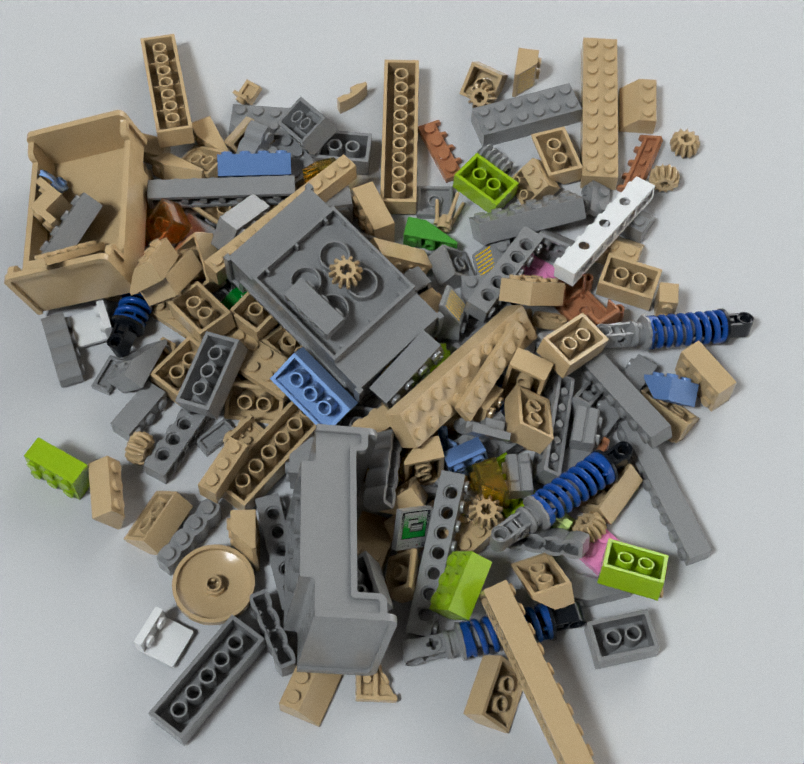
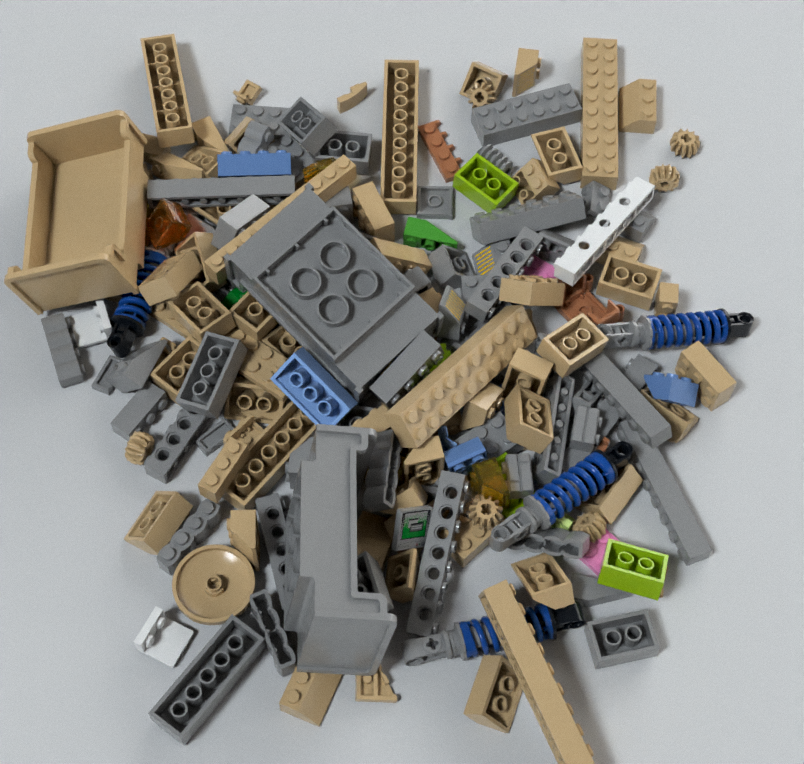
(49, 205): tan bracket -> none
(58, 183): light blue plate -> none
(58, 468): lime brick -> none
(65, 254): tan plate -> none
(73, 223): light grey slope -> none
(106, 492): tan slope -> none
(153, 265): tan slope -> none
(314, 308): light grey brick -> none
(340, 267): tan gear -> none
(446, 222): tan plant -> none
(460, 585): lime brick -> none
(486, 428): light grey slope -> none
(490, 371): tan plate -> none
(548, 320): tan beam -> none
(644, 159): nougat hinge -> none

